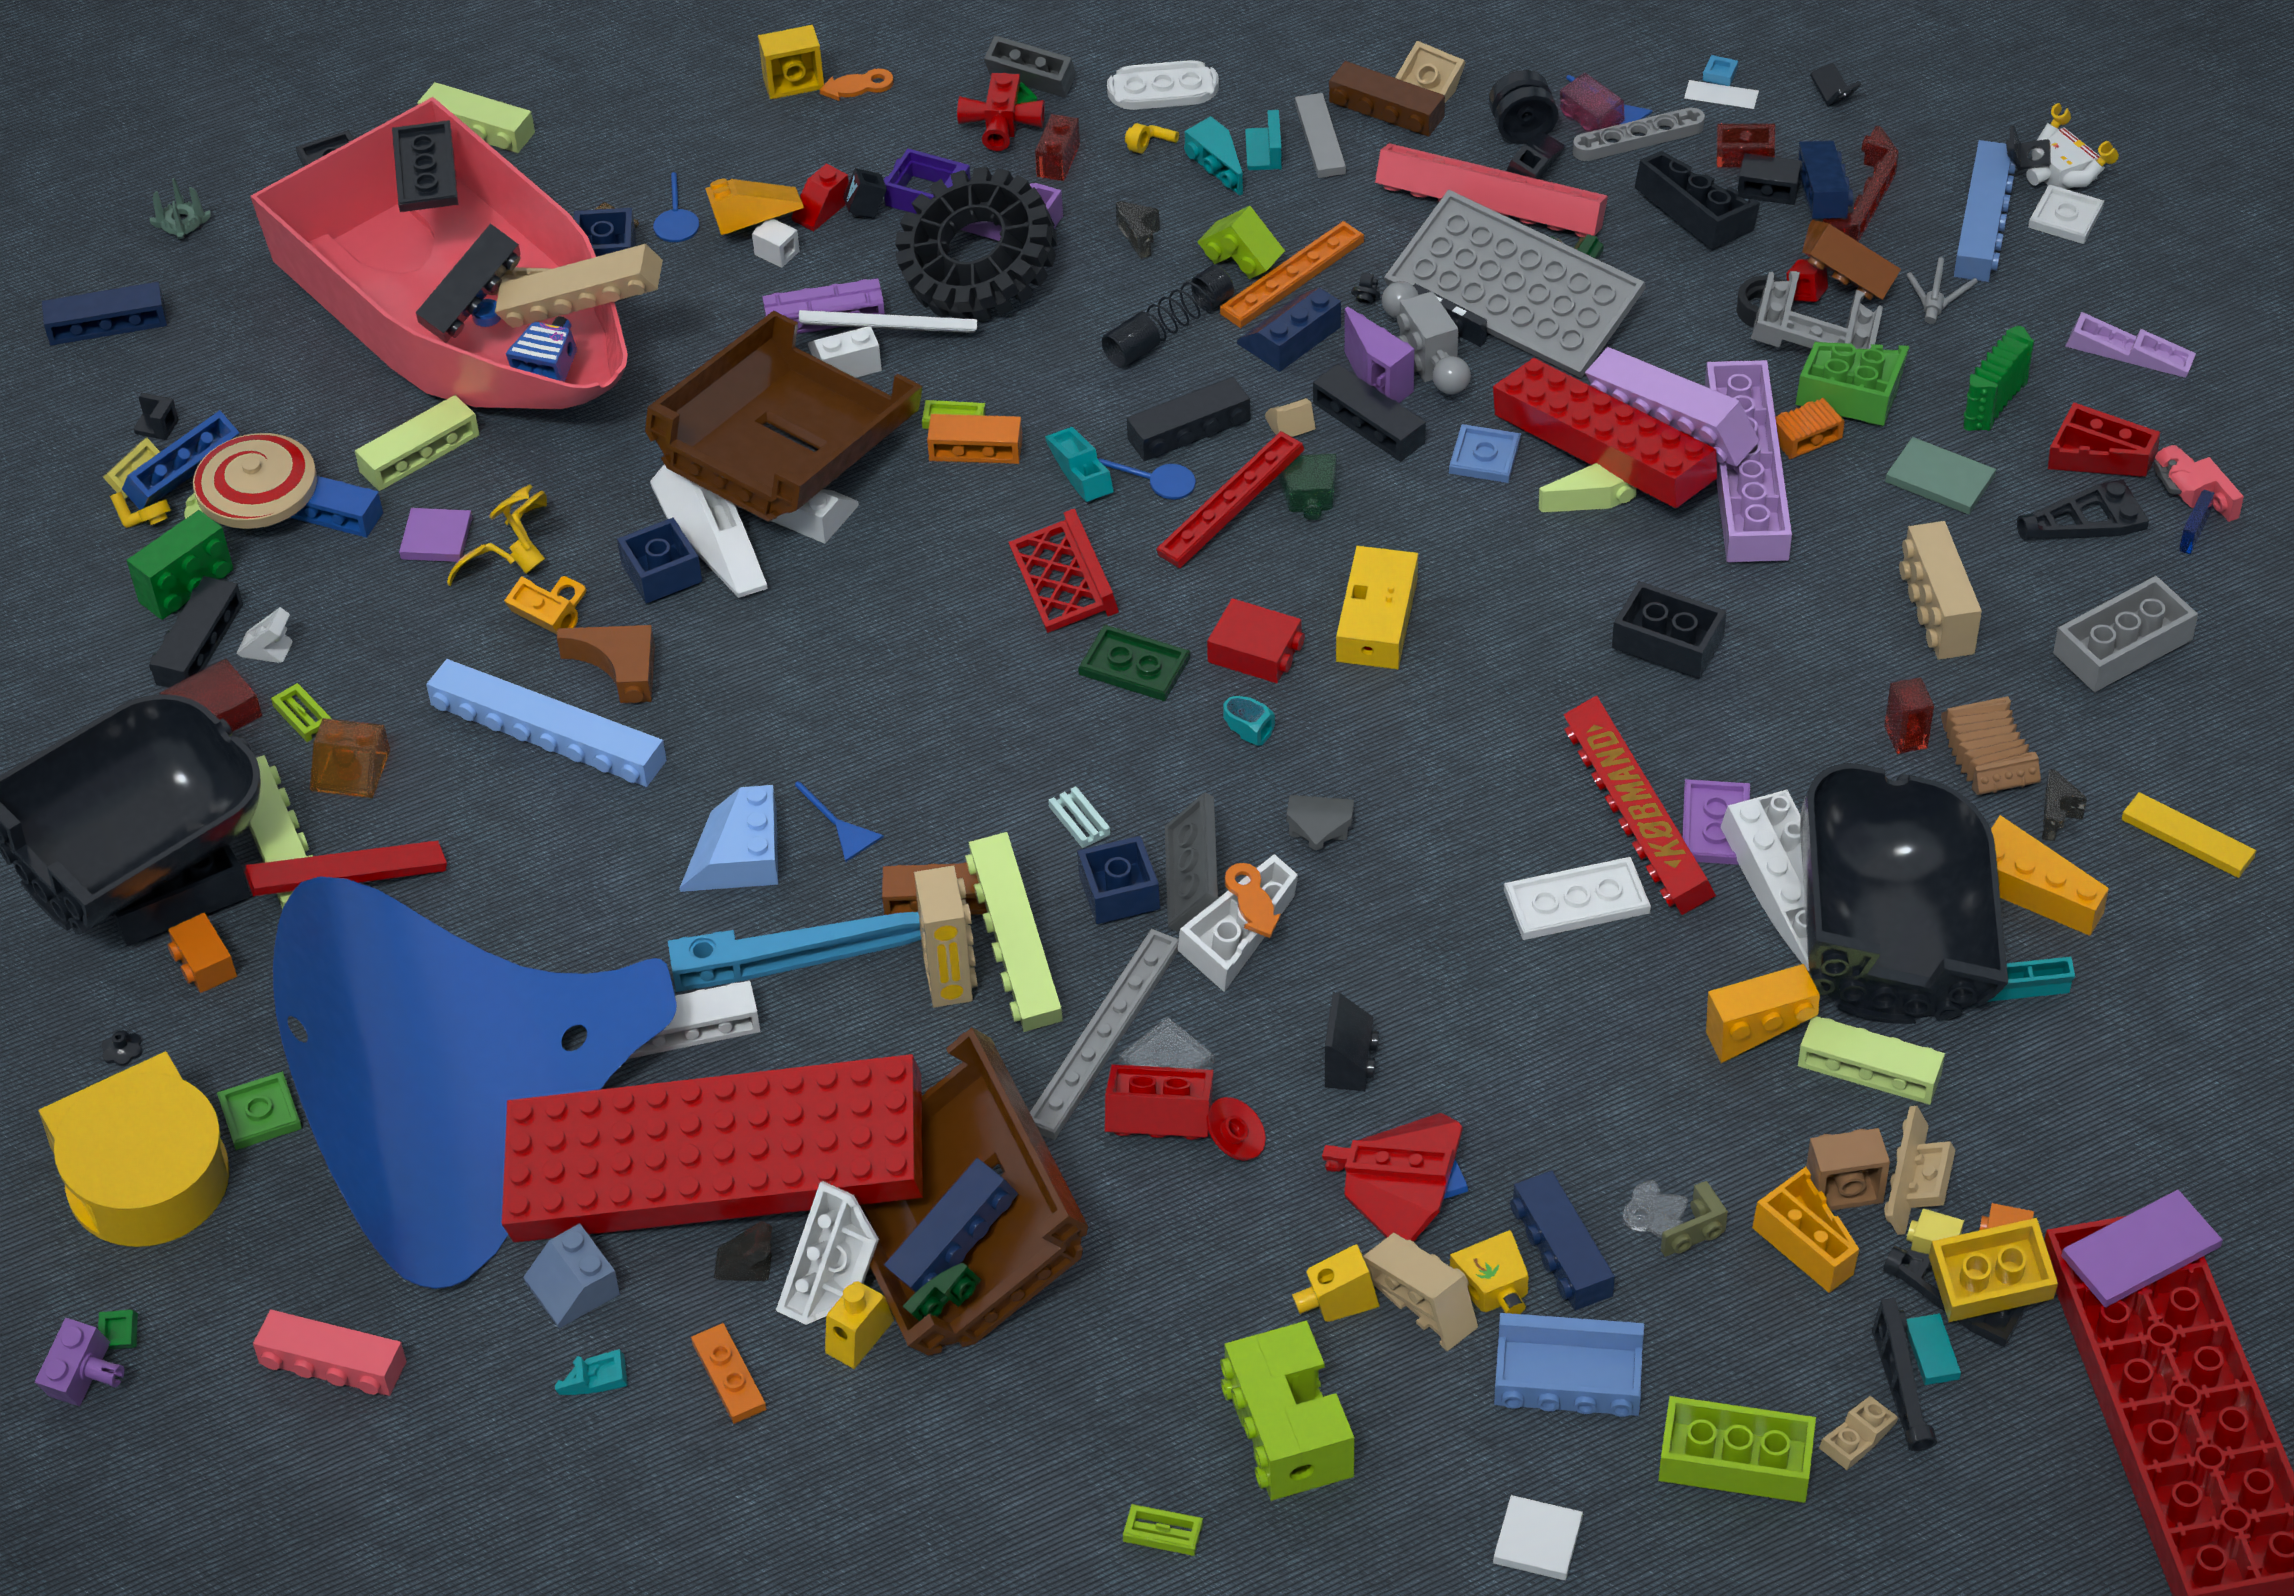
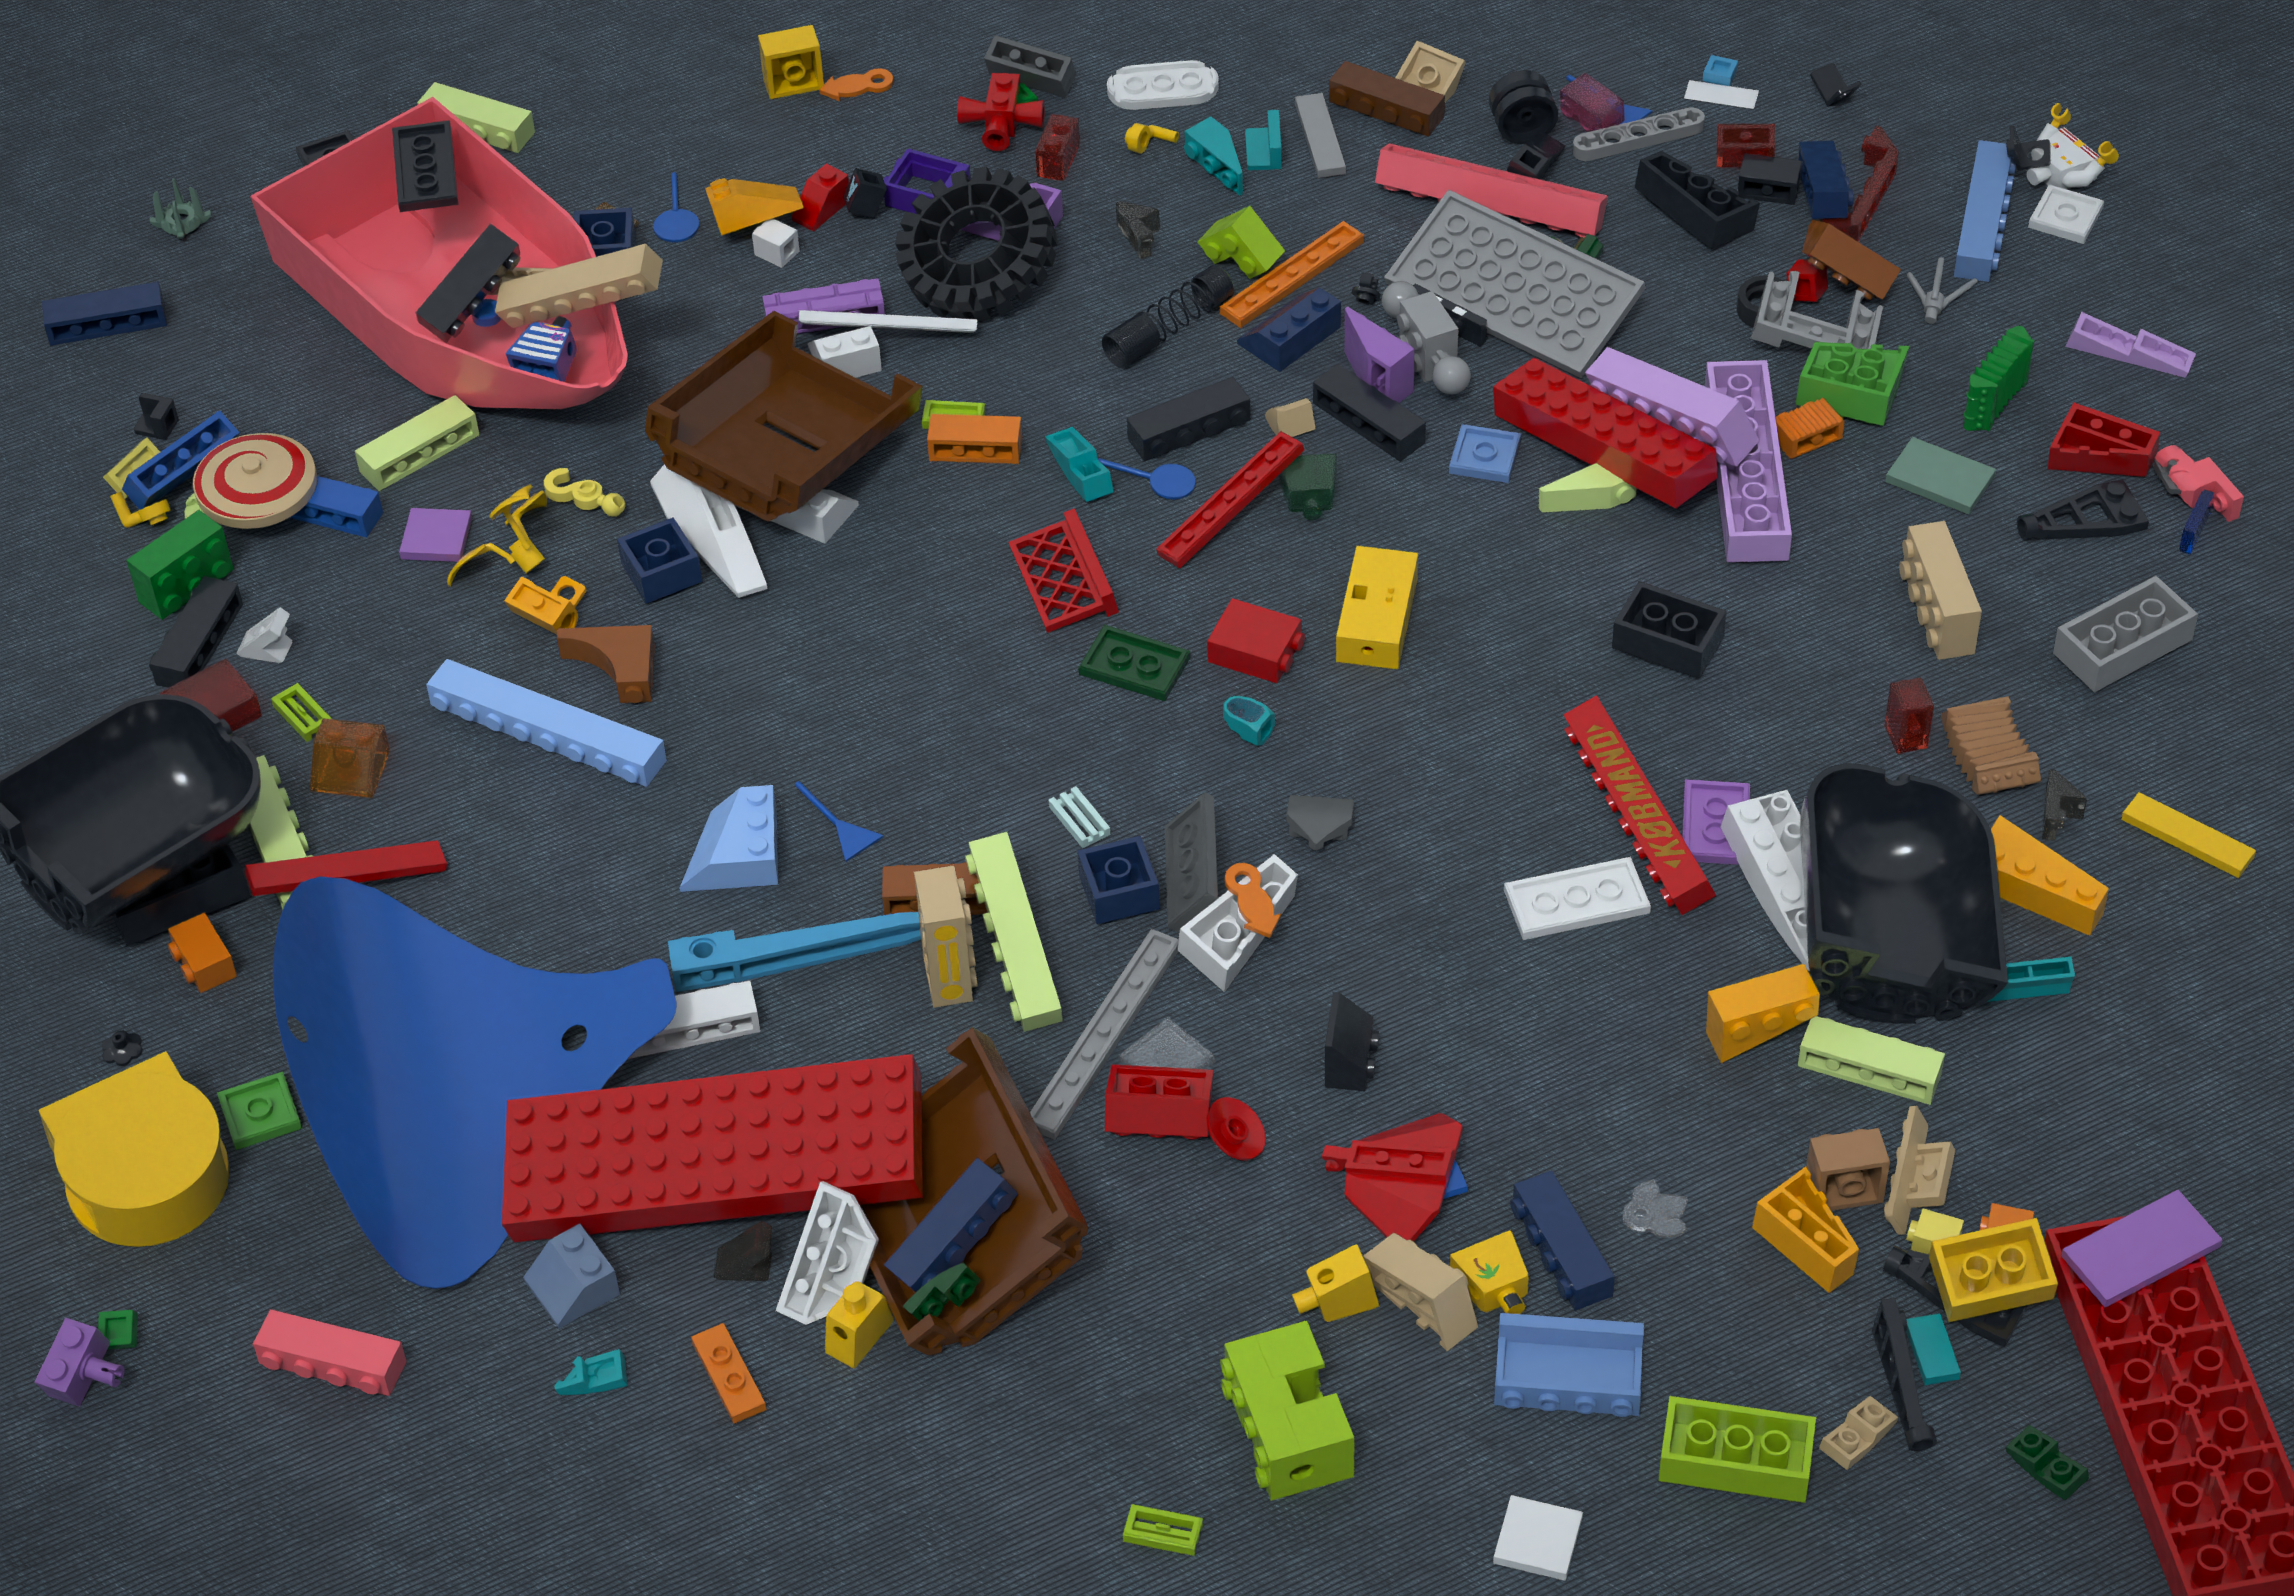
(585, 494): none -> light yellow piece
(1707, 1225): olive bracket -> none
(2042, 1460): none -> dark green slope

